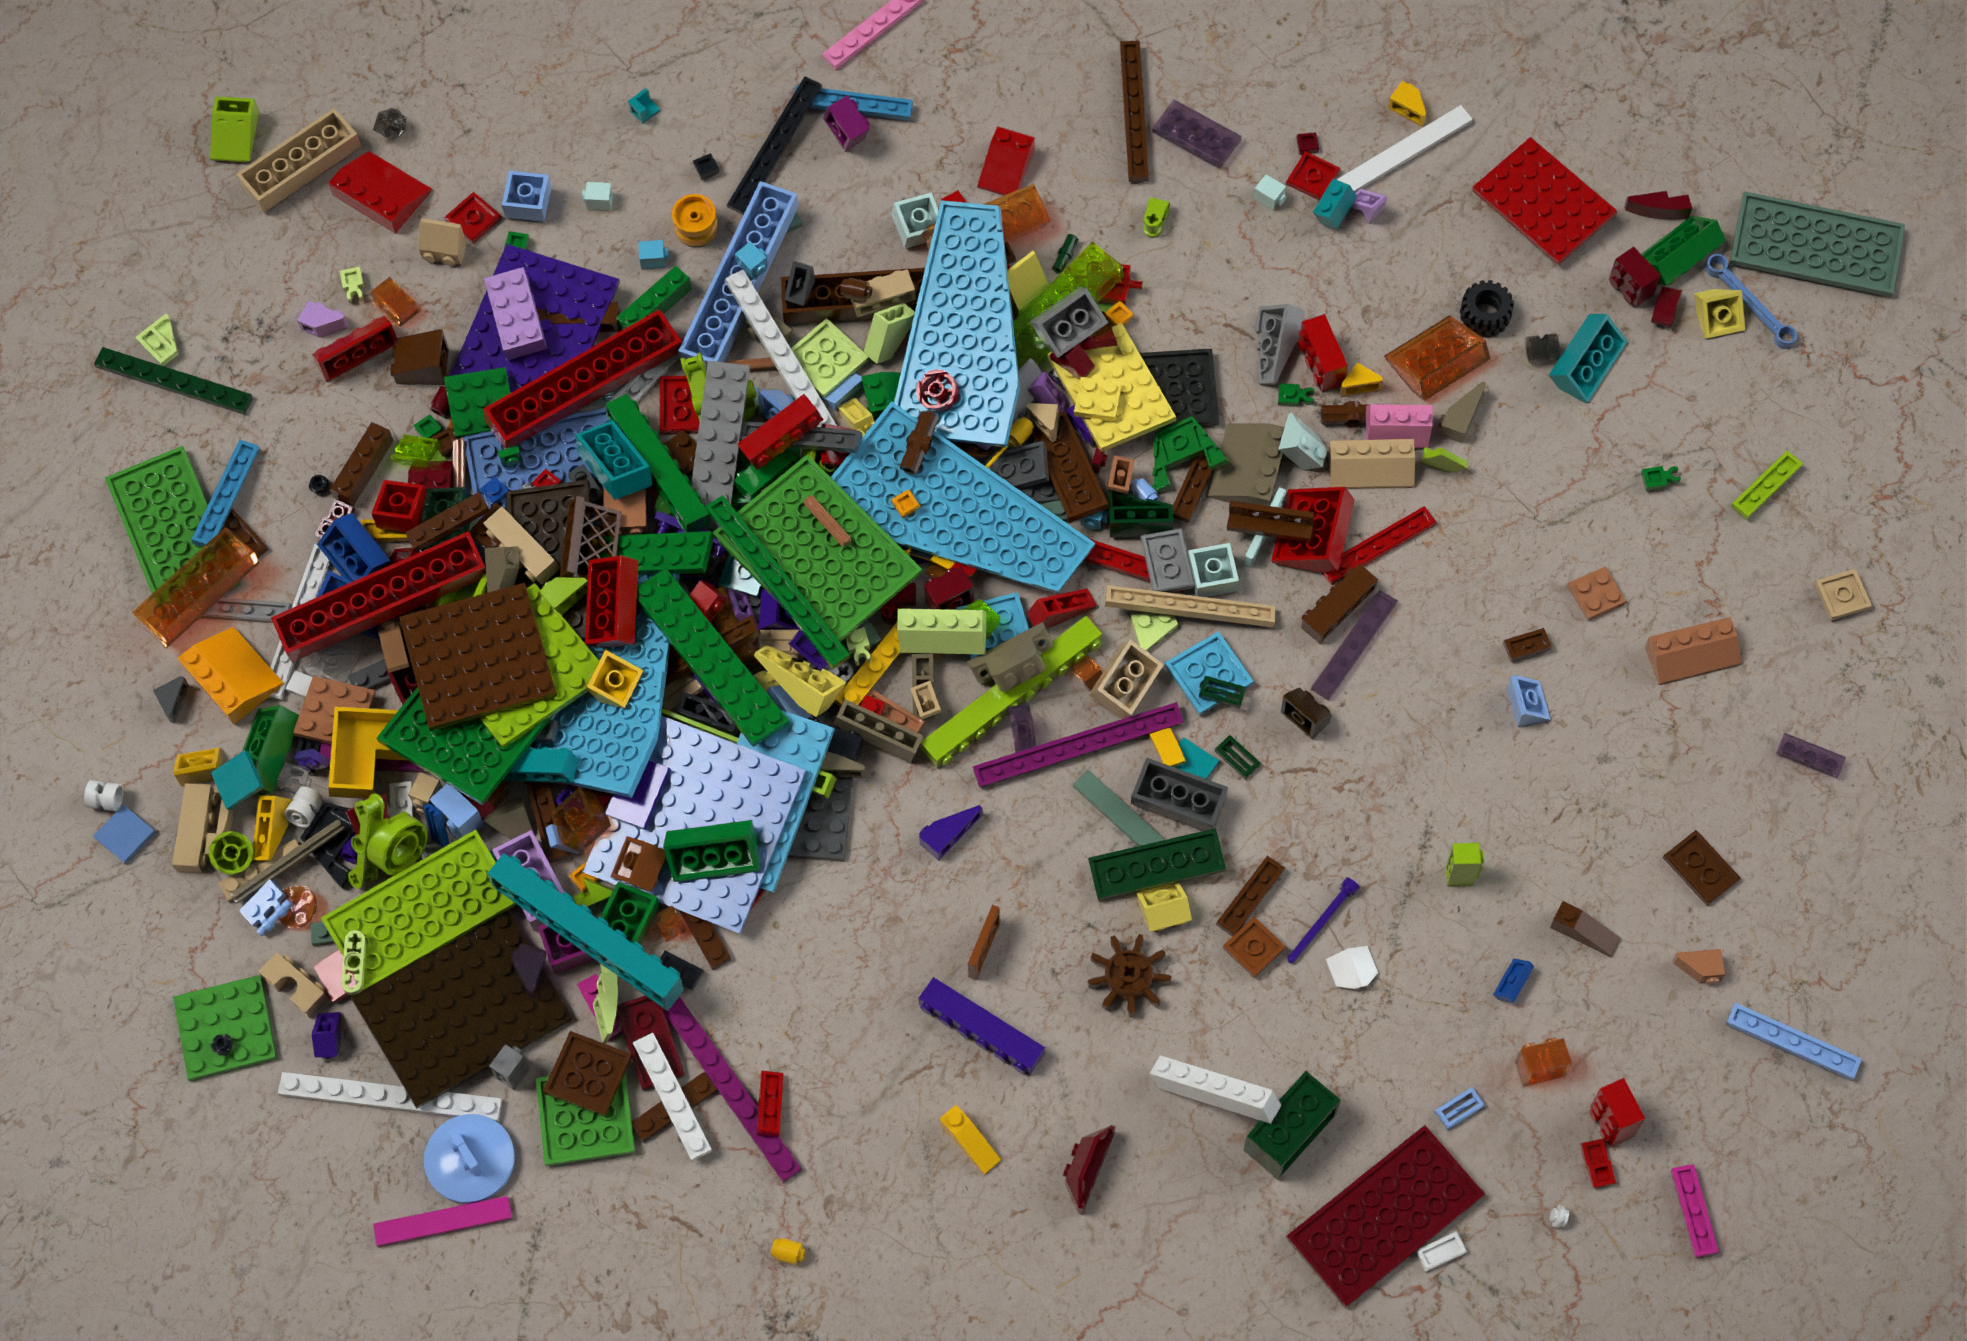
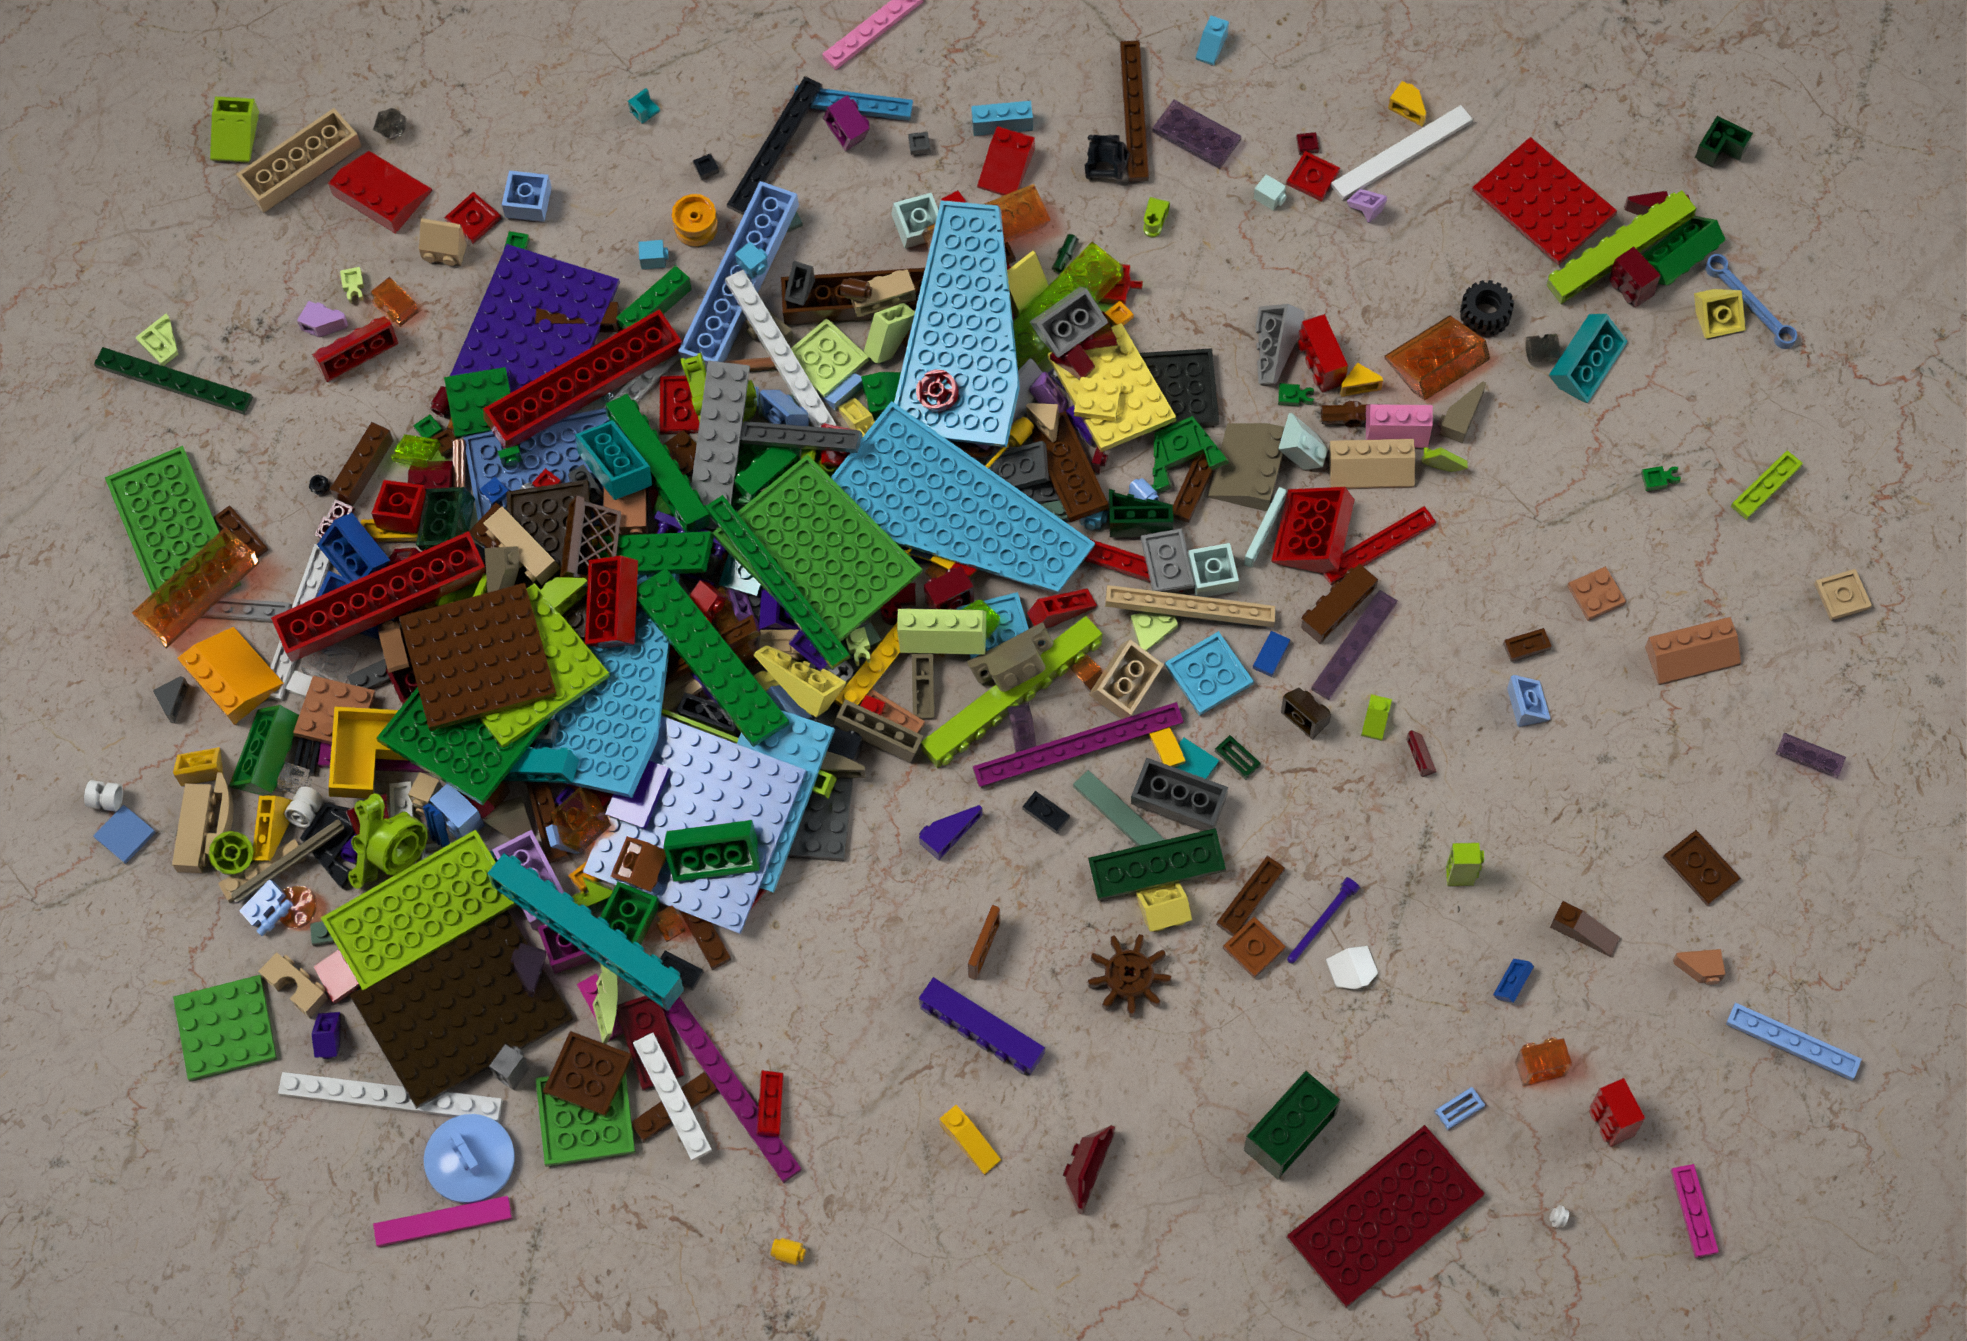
(226, 493): dark azure plate -> none
(226, 1048): black plate -> none
(237, 780): teal tile -> none
(311, 760): dark purple plate -> none
(361, 947): yellowish green beam -> none
(420, 359): reddish brown slope -> none
(447, 521): reddish brown plate -> none
(515, 313): lavender brick -> none
(598, 196): light aqua brick -> none
(613, 680): yellow slope -> none
(780, 431): red brick -> none
(827, 520): nougat axle -> none
(905, 503): light orange tile -> none
(919, 143): none -> dark grey plate
(919, 442): reddish brown piece -> none
(926, 700): tan slope -> none
(1011, 116): none -> medium azure brick
(1046, 812): none -> black plate
(1106, 149): none -> black piece
(1120, 474): nougat slope -> none
(1212, 40): none -> medium azure slope
(1215, 1089): white brick -> none
(1220, 699): dark green tile -> none
(1270, 521): reddish brown fence -> none
(1271, 653): none -> blue tile
(1335, 204): teal brick -> none
(1376, 717): none -> lime slope
(1420, 753): none -> dark red slope
(1441, 1251): white tile -> none
(1597, 1163): red slope -> none
(1640, 233): none -> lime brick
(1666, 306): dark red slope -> none
(1725, 138): none -> dark green brick
(1817, 244): sand green plate -> none

